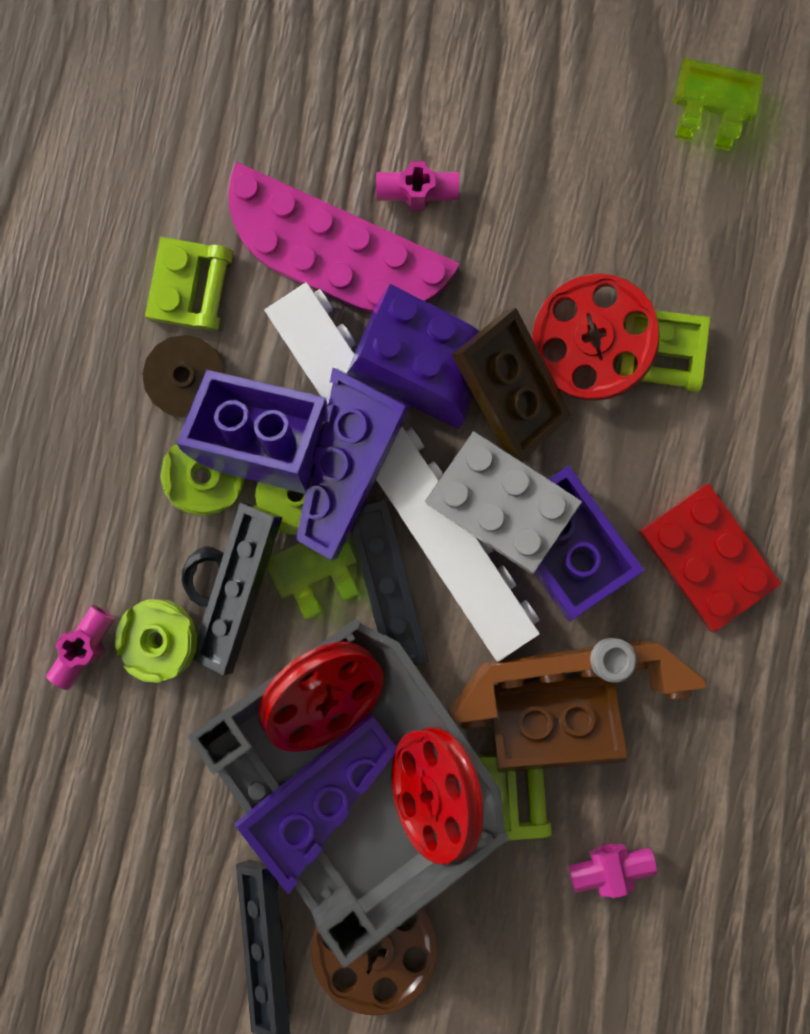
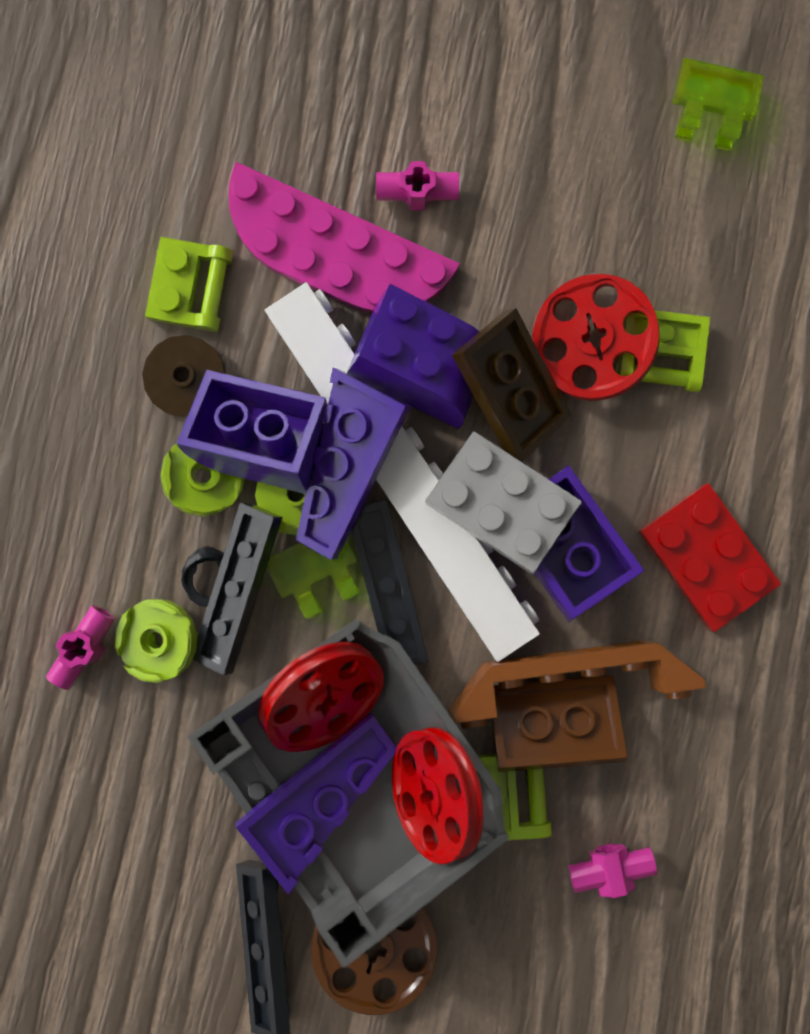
(613, 660): light grey tile -> none

